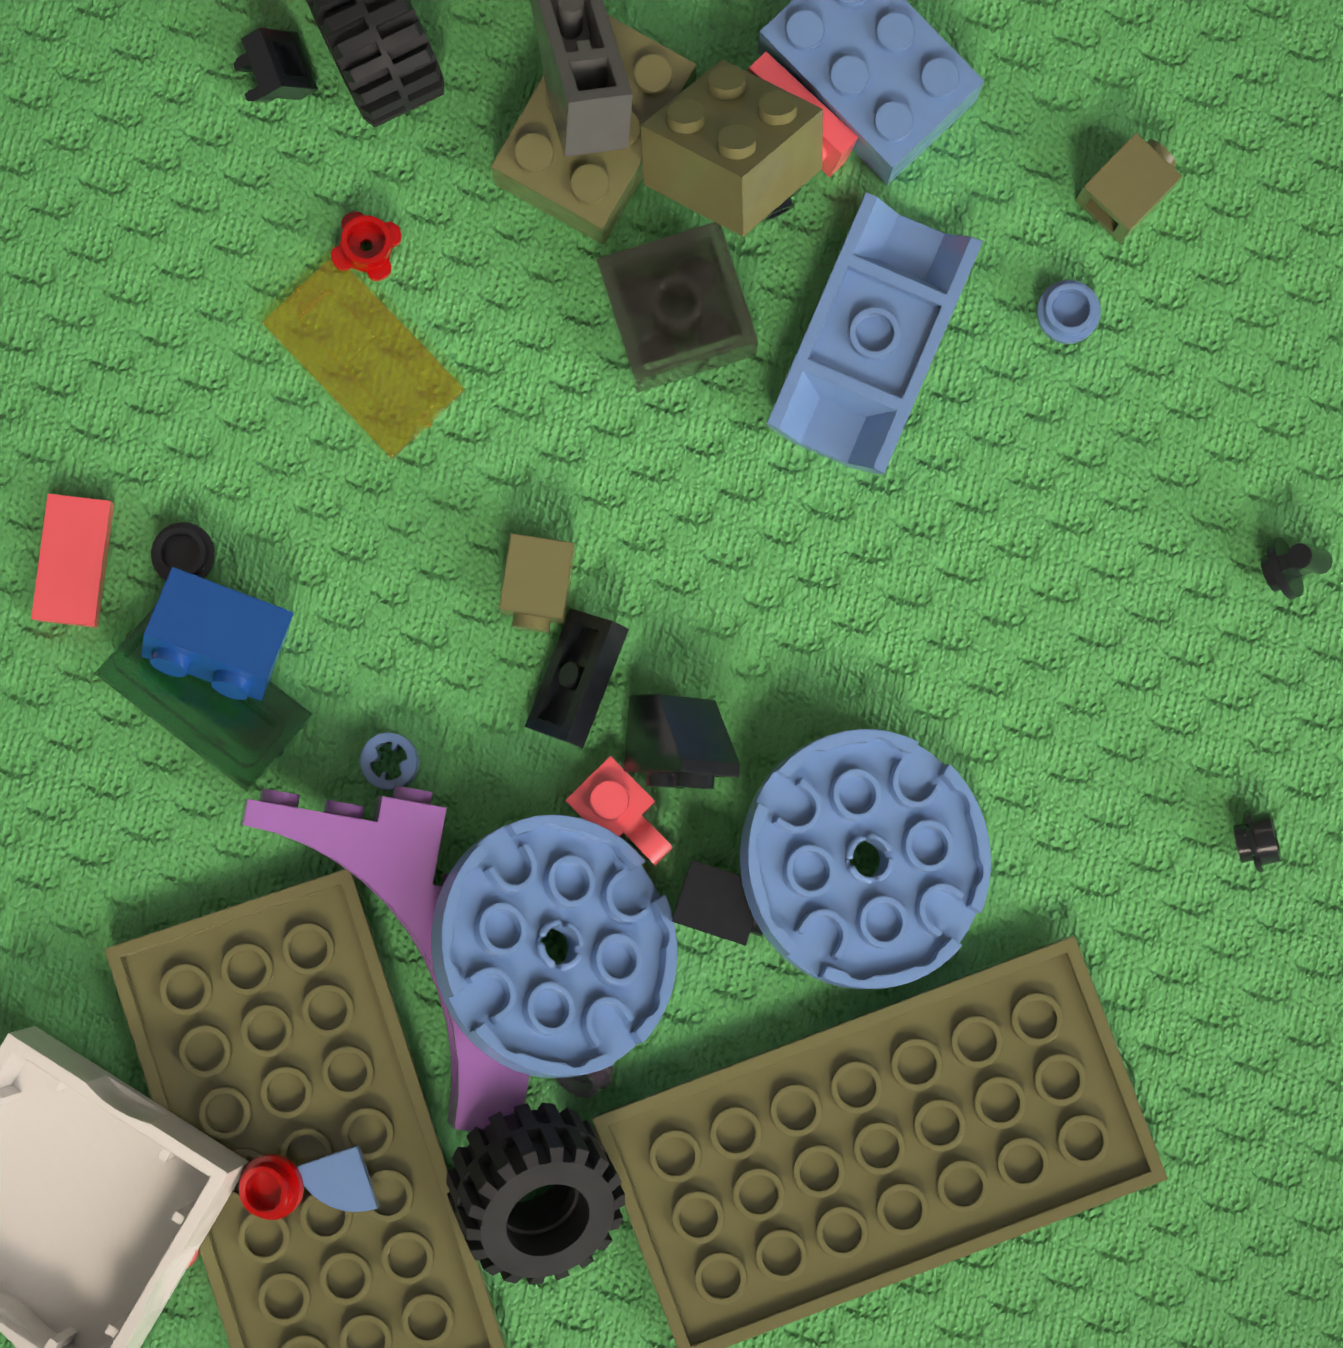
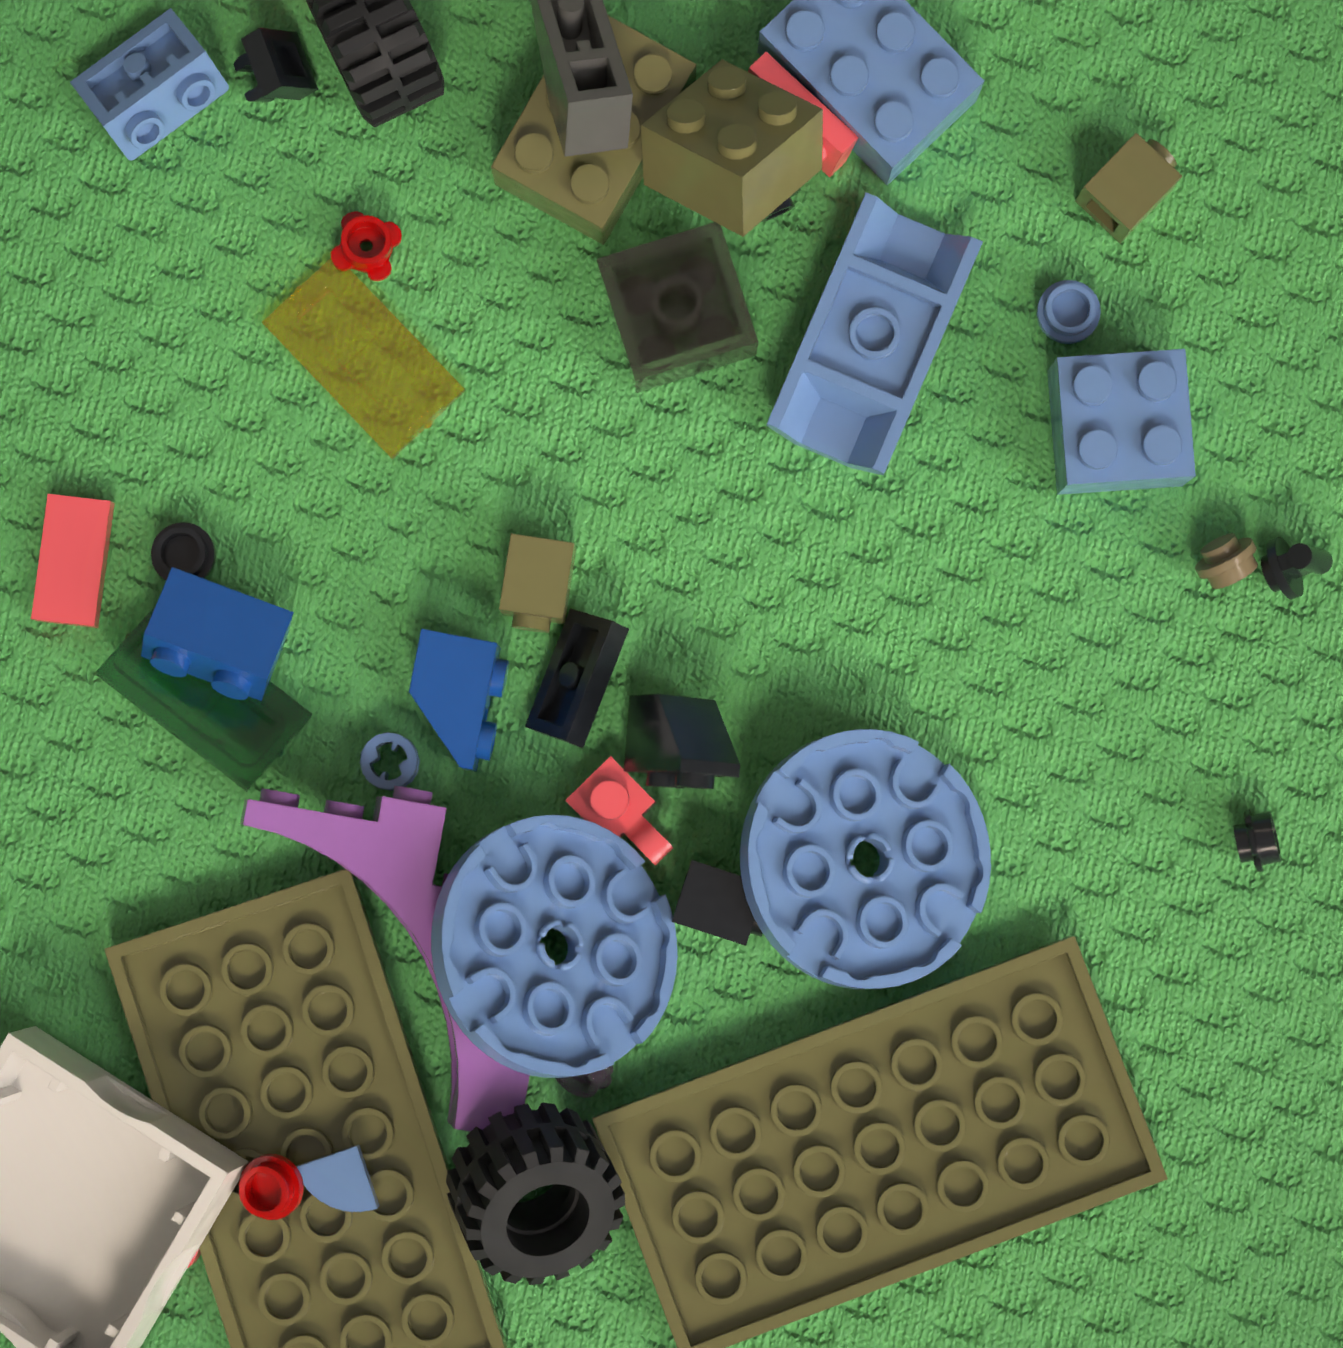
(150, 84): none -> medium blue bracket
(454, 691): none -> blue slope
(1121, 421): none -> medium blue brick
(1226, 560): none -> dark tan plate

